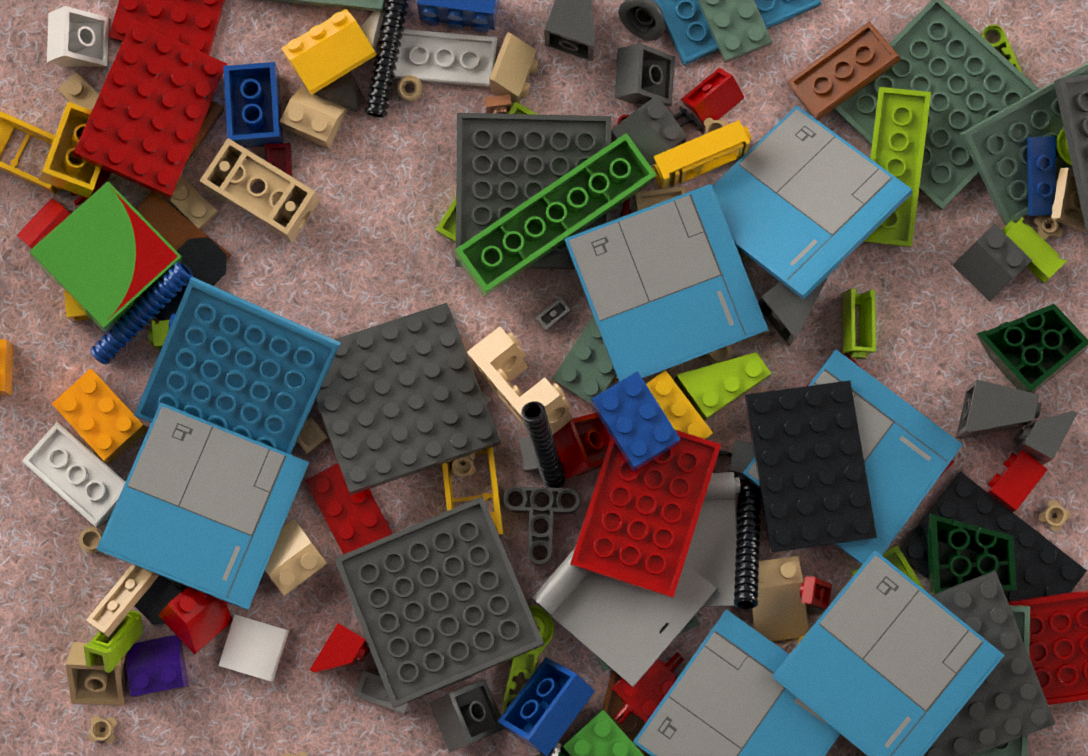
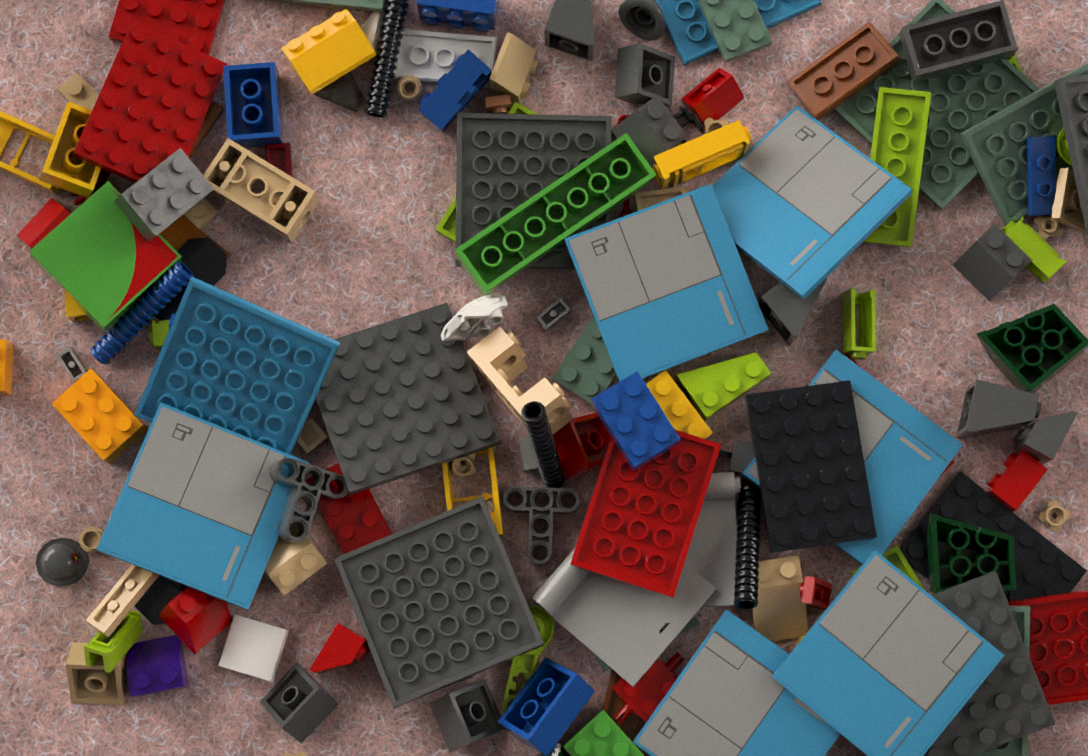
(61, 562): none -> dark grey hat
(71, 364): none -> light grey piece
(76, 474): white tile -> none
(77, 38): white slope -> none
(95, 733): tan plate -> none
(164, 195): none -> flat silver brick
(298, 703): none -> dark grey slope
(310, 494): none -> dark grey beam
(312, 118): tan slope -> none
(373, 690): light grey plate -> none
(455, 90): none -> blue wedge
(475, 318): none -> white slope
(720, 355): tan plate -> none
(958, 41): none -> flat silver brick

